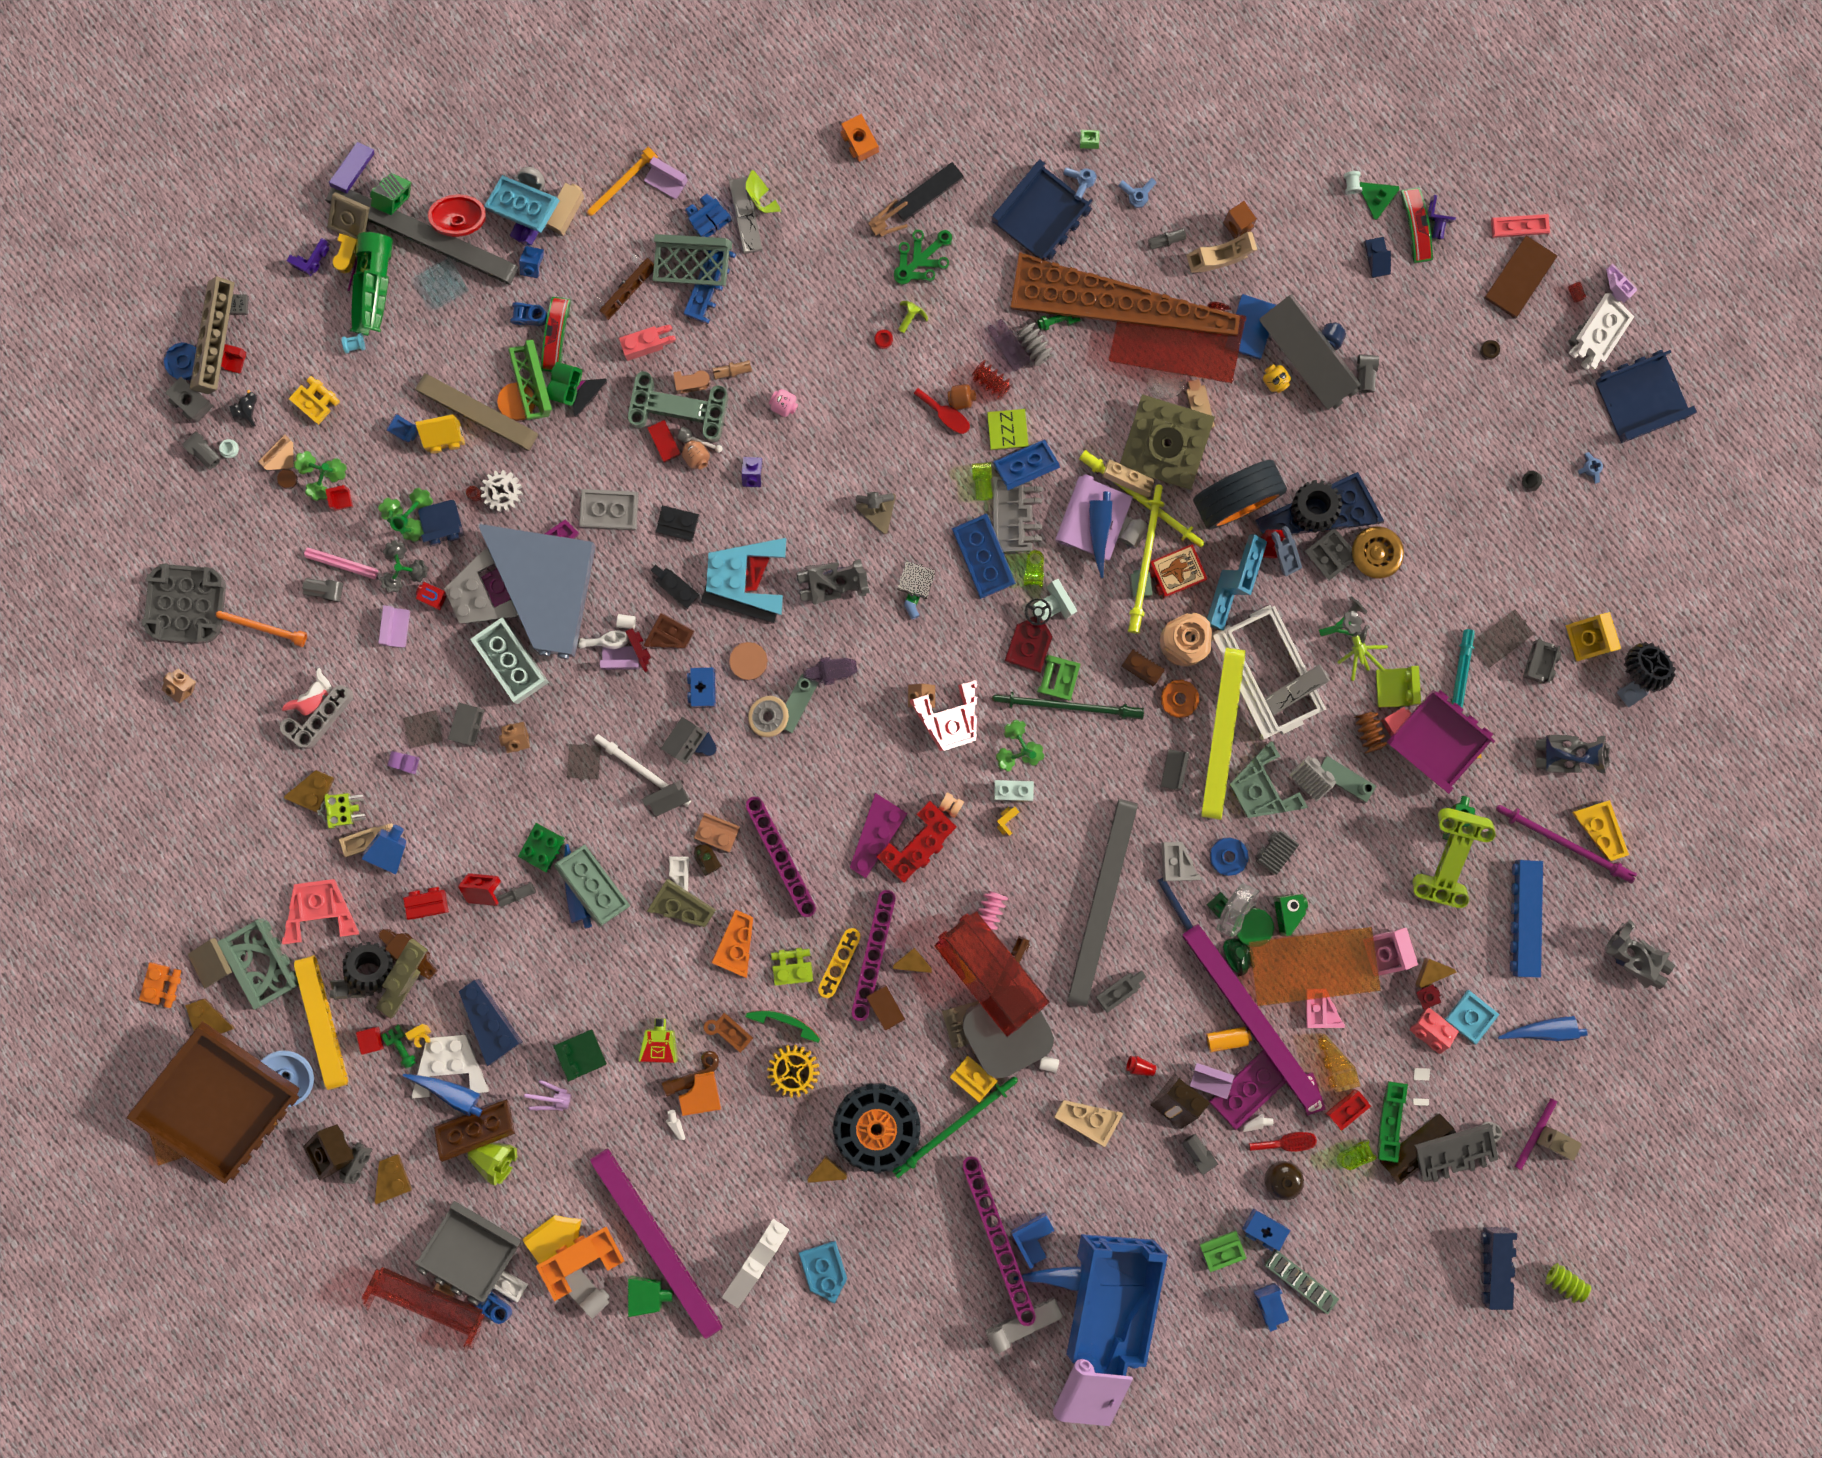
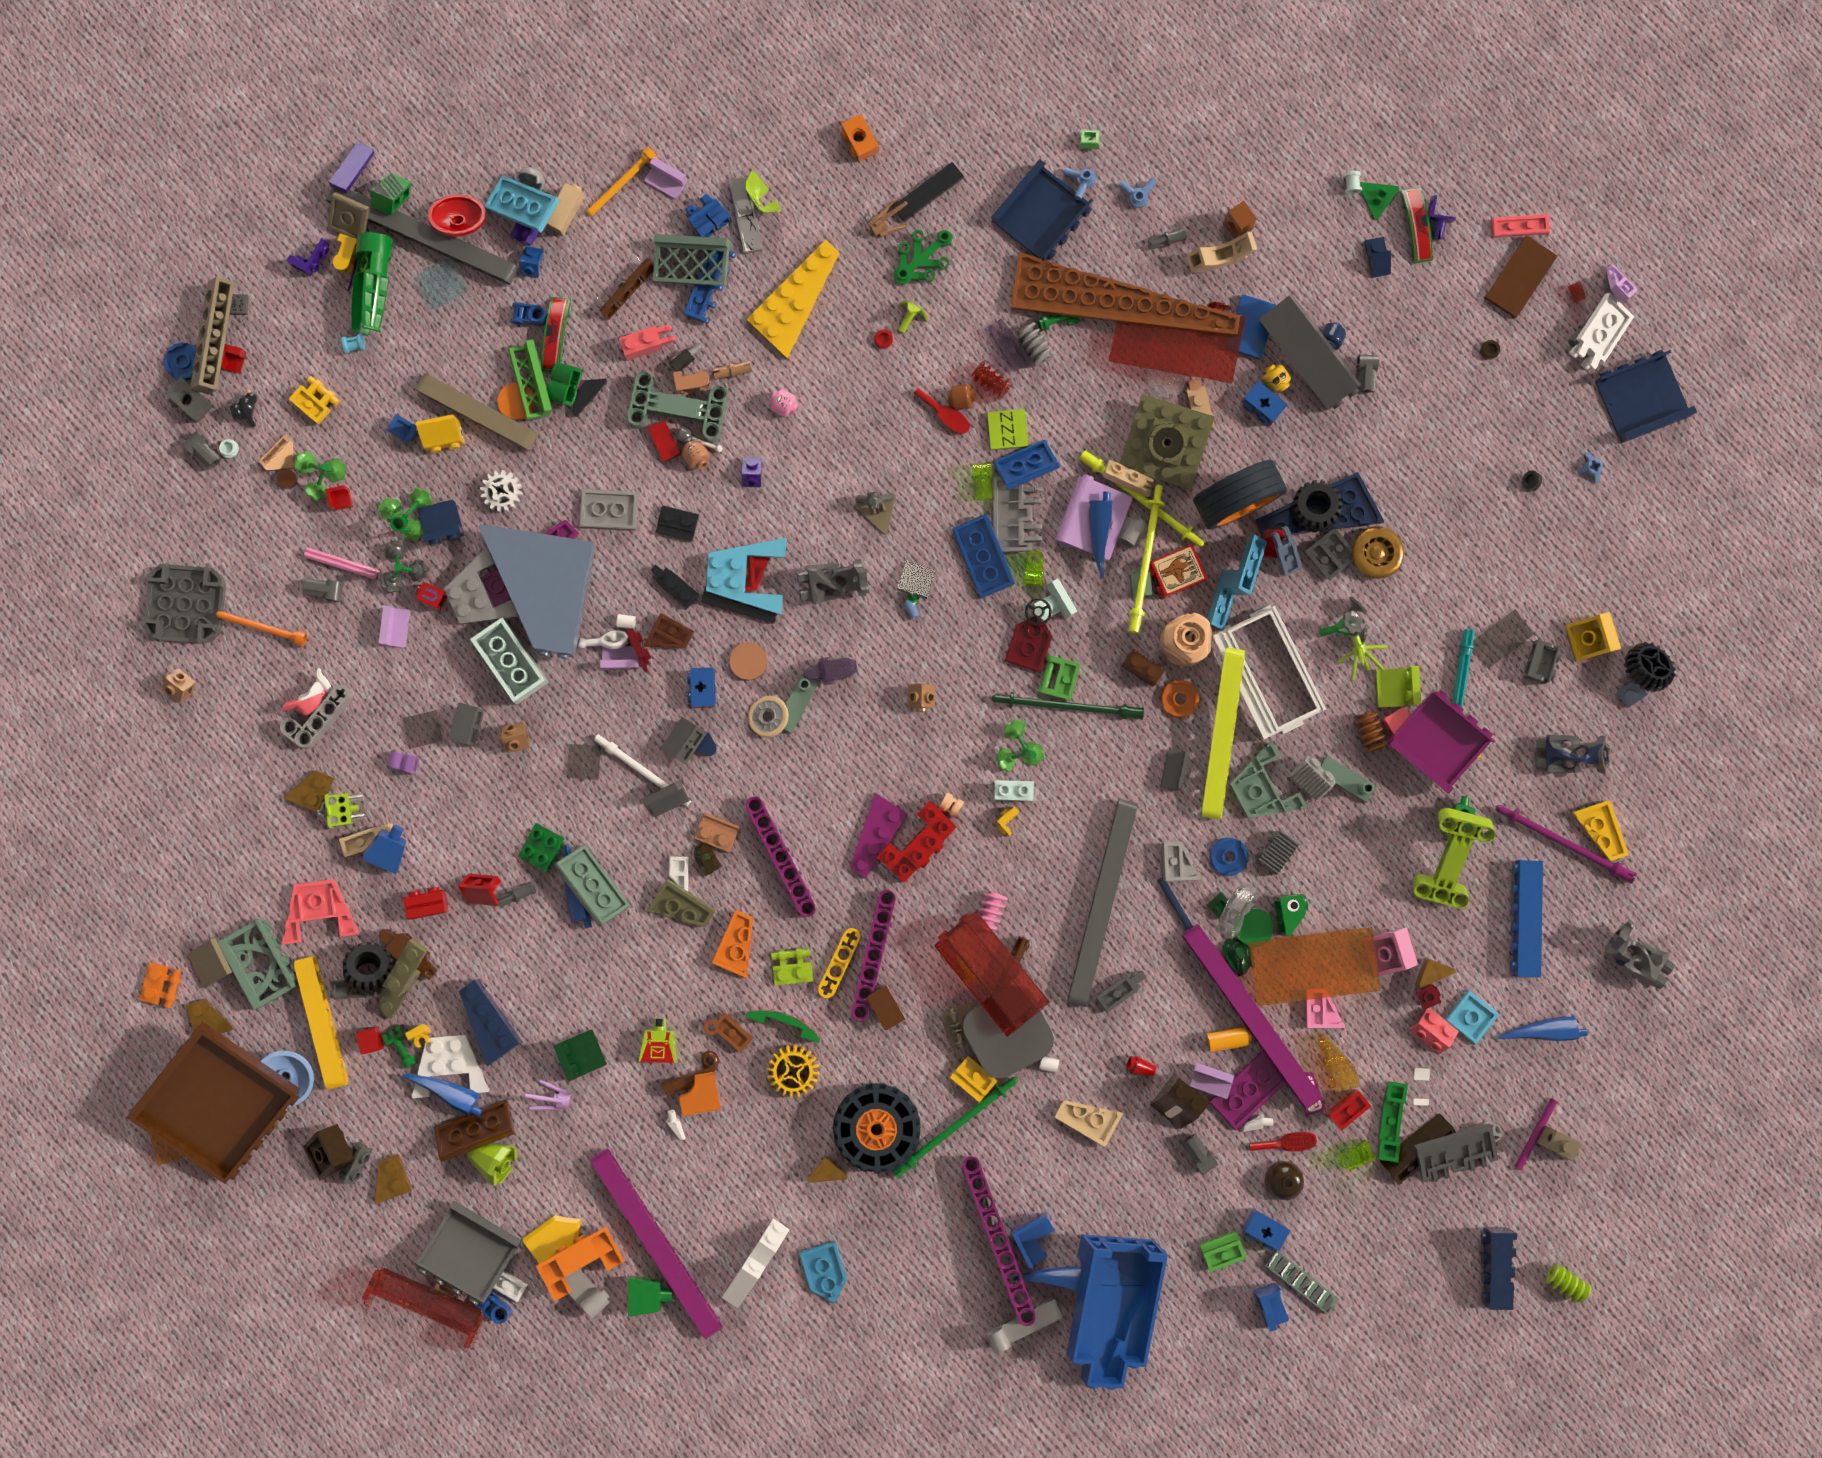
(470, 489): clear red hinge -> none
(683, 359): none -> pearl dark grey piece
(789, 306): none -> yellow wing
(912, 962): pearl gold slope -> none
(951, 726): wing -> none
(1090, 1396): lavender door -> none
(1260, 394): none -> blue brick
(1297, 689): light grey tile -> none

